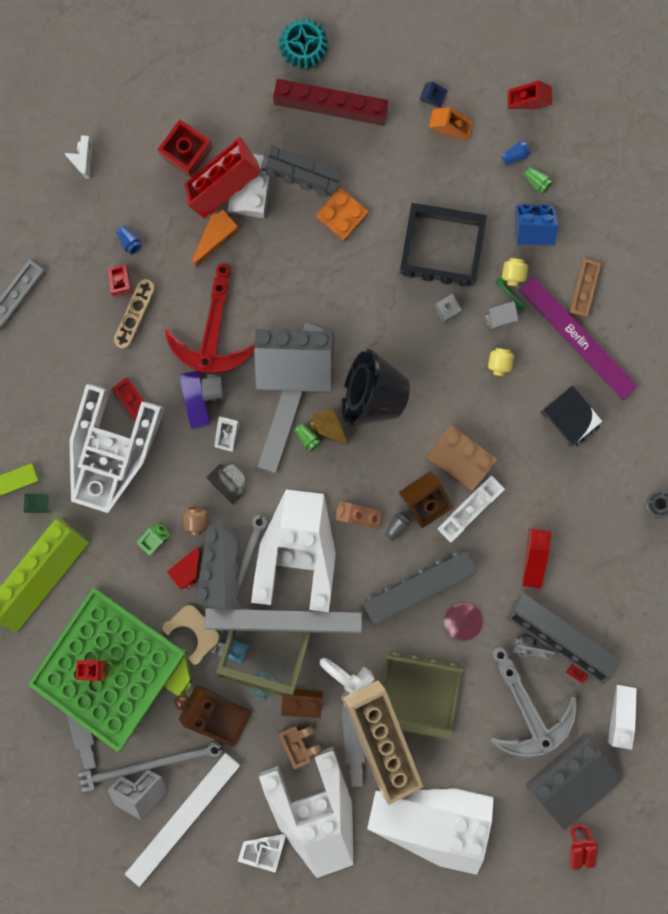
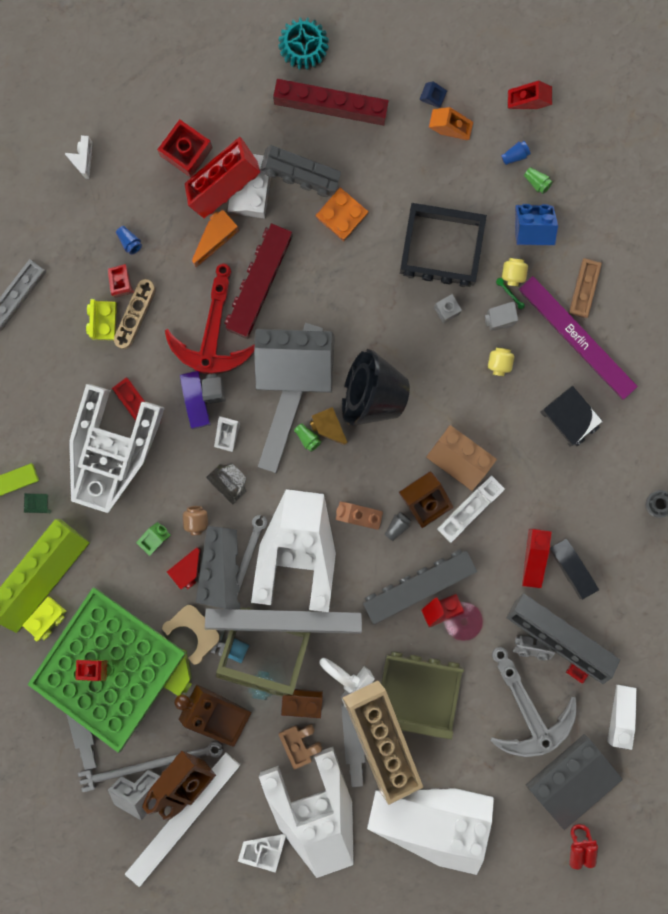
(44, 618): none -> neon yellow bracket
(102, 320): none -> neon yellow bracket
(179, 785): none -> reddish brown brick
(259, 280): none -> dark red brick
(442, 610): none -> red slope
(574, 569): none -> black slope

